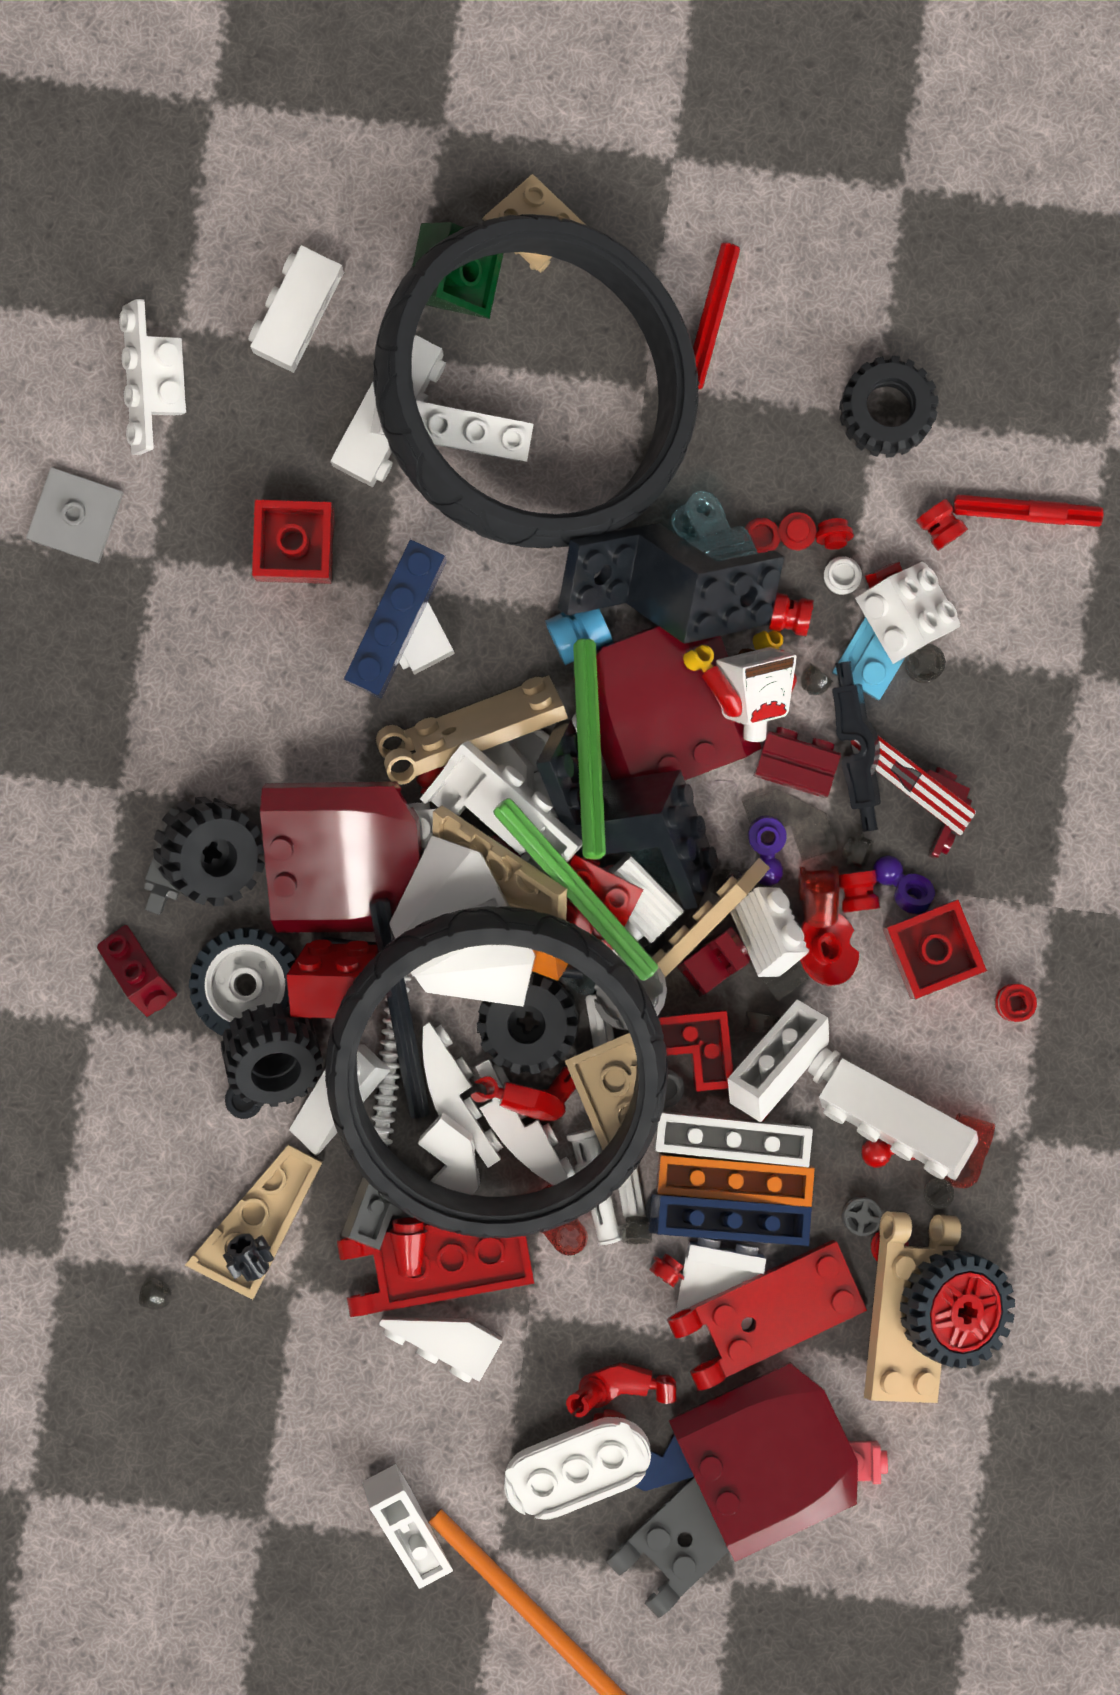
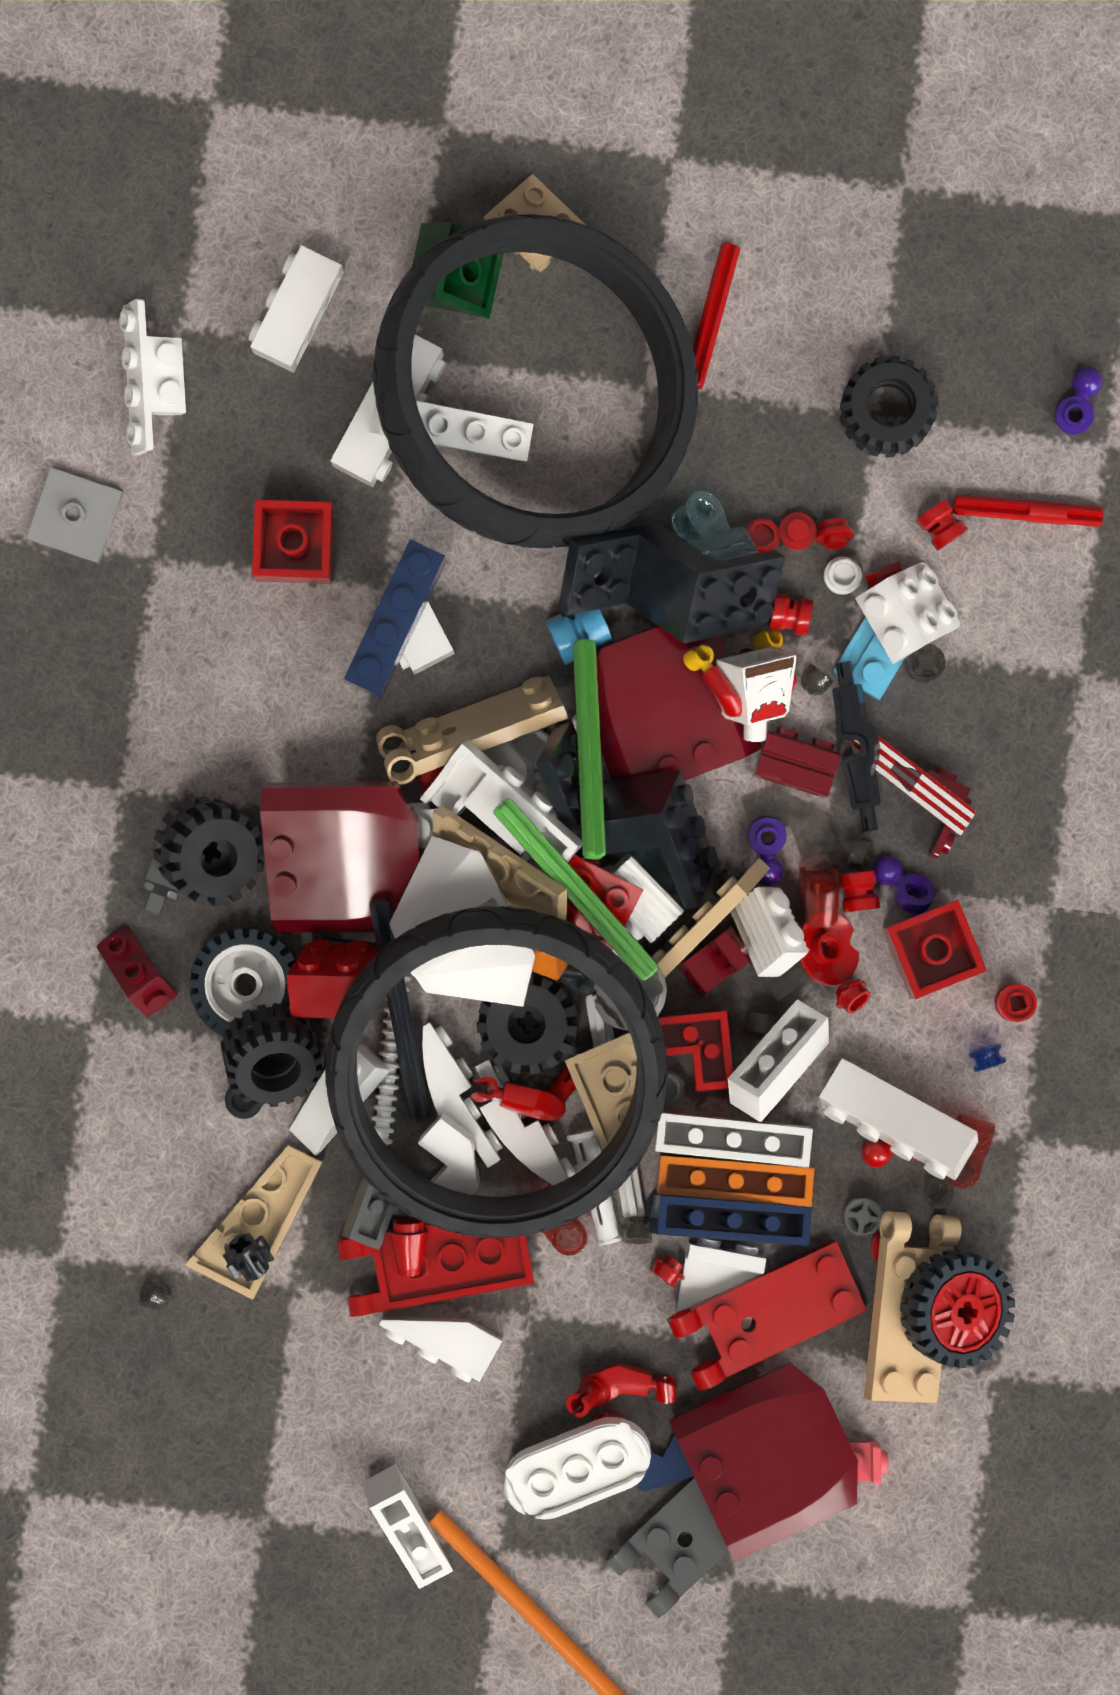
(824, 1065): white plate -> none
(852, 995): none -> red plate
(987, 1057): none -> clear blue bush
(1086, 383): none -> dark purple plate

